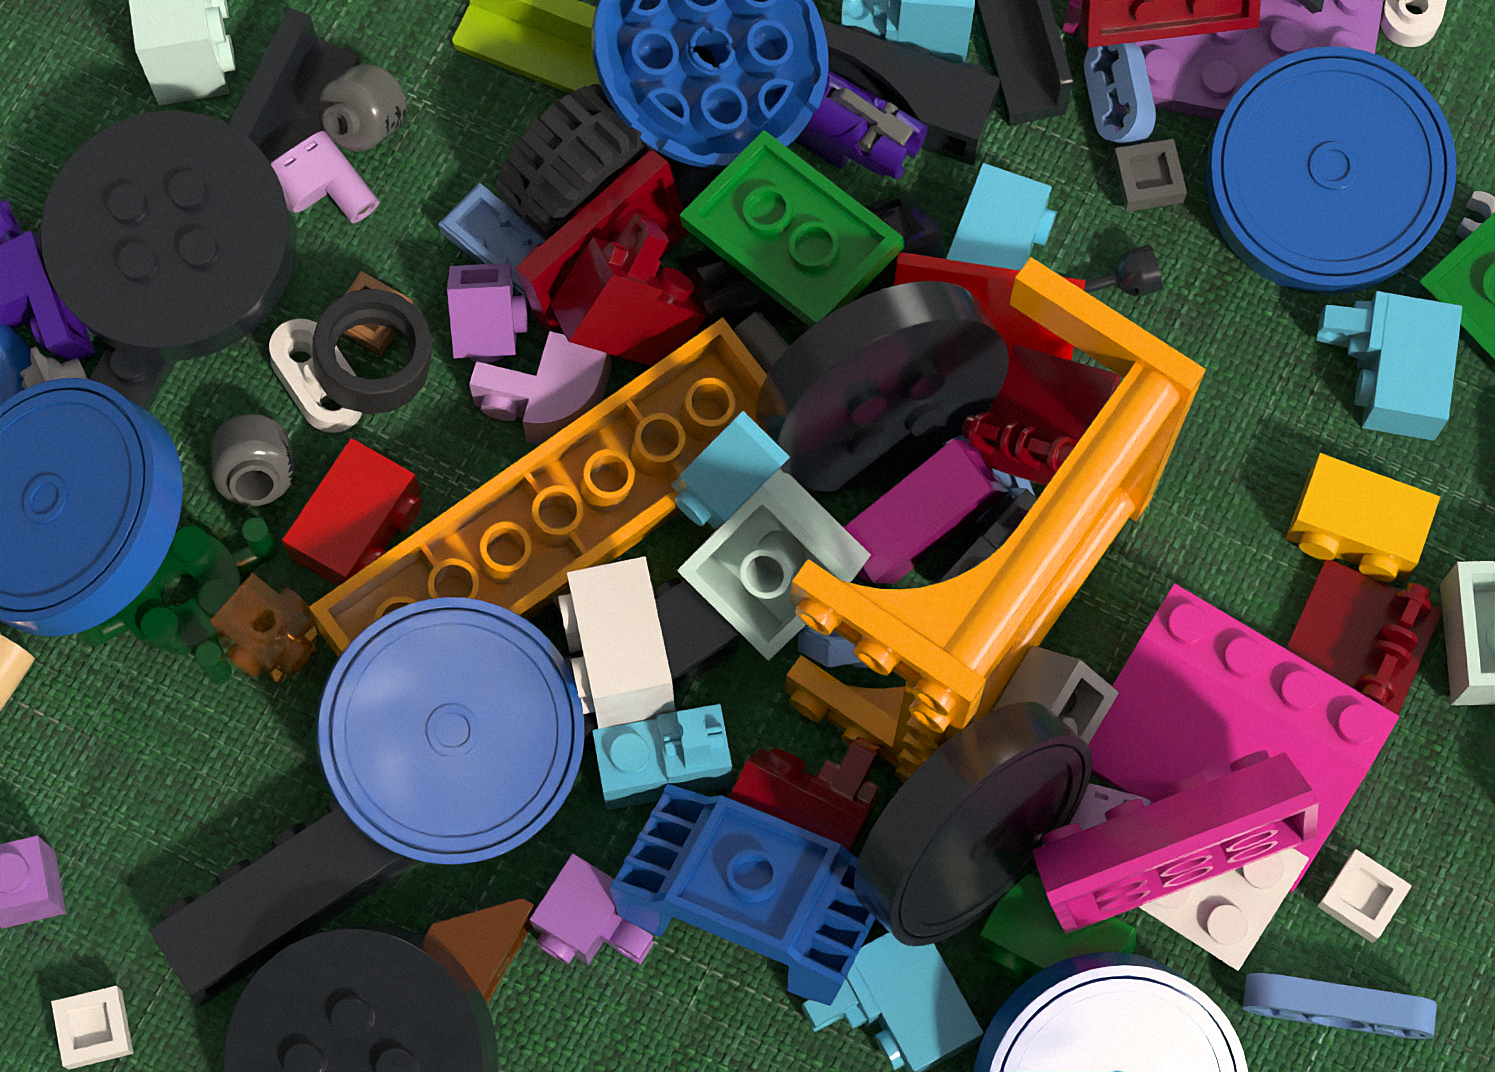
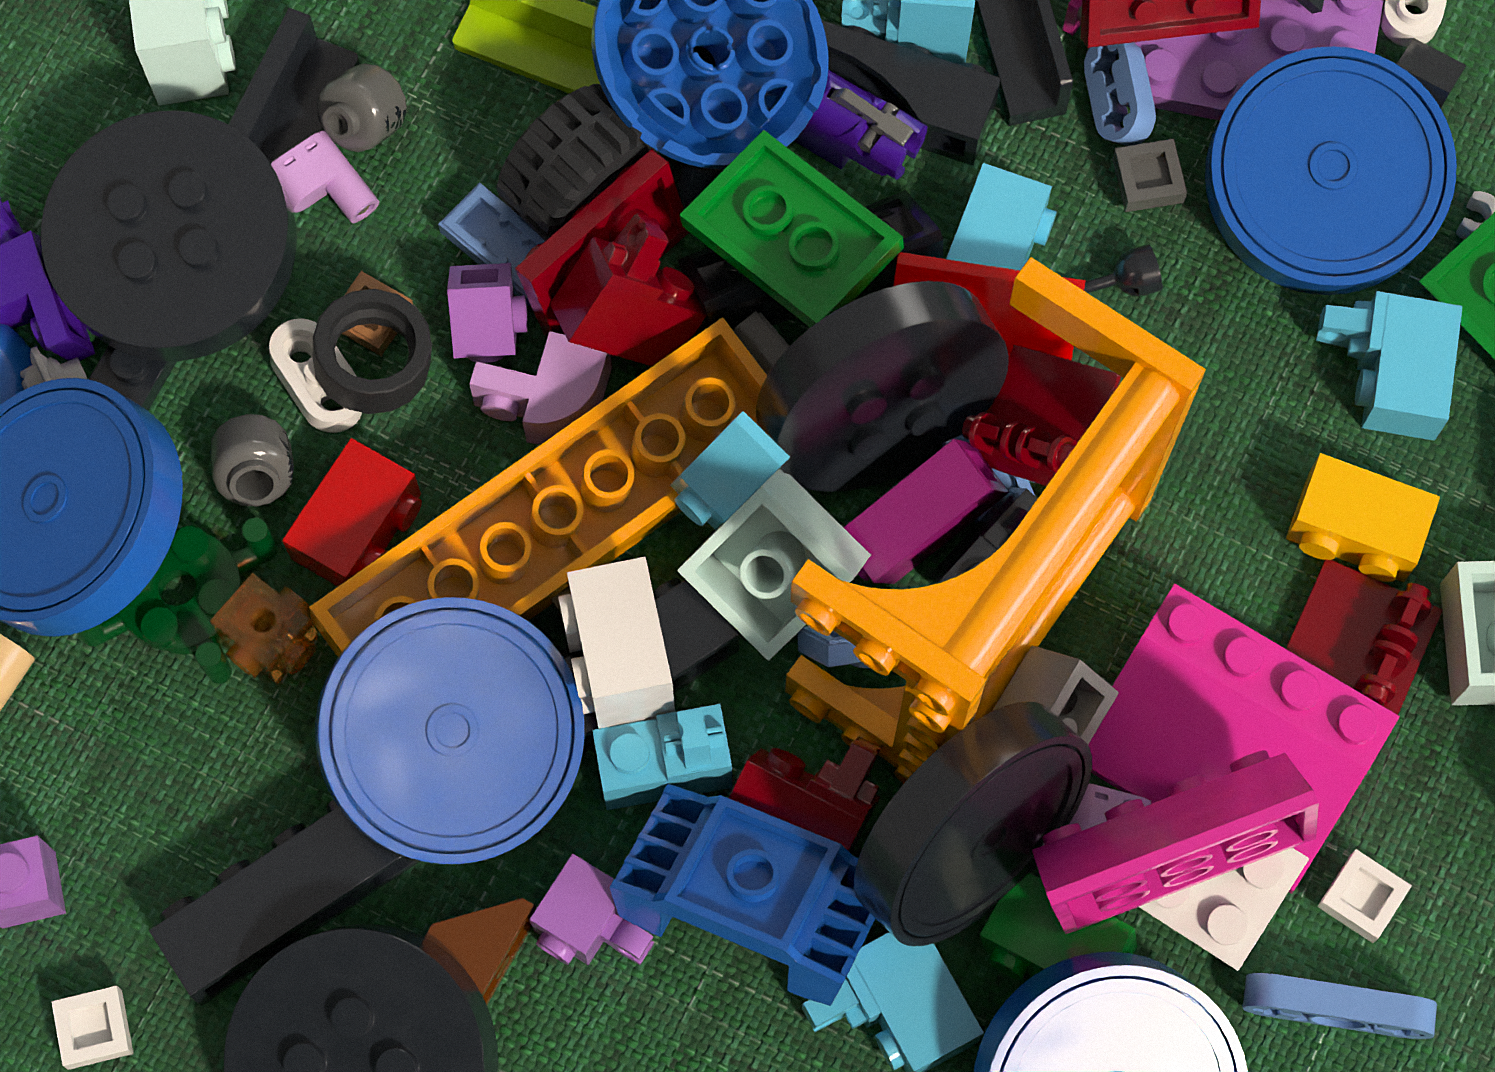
(1432, 69): none -> black tile

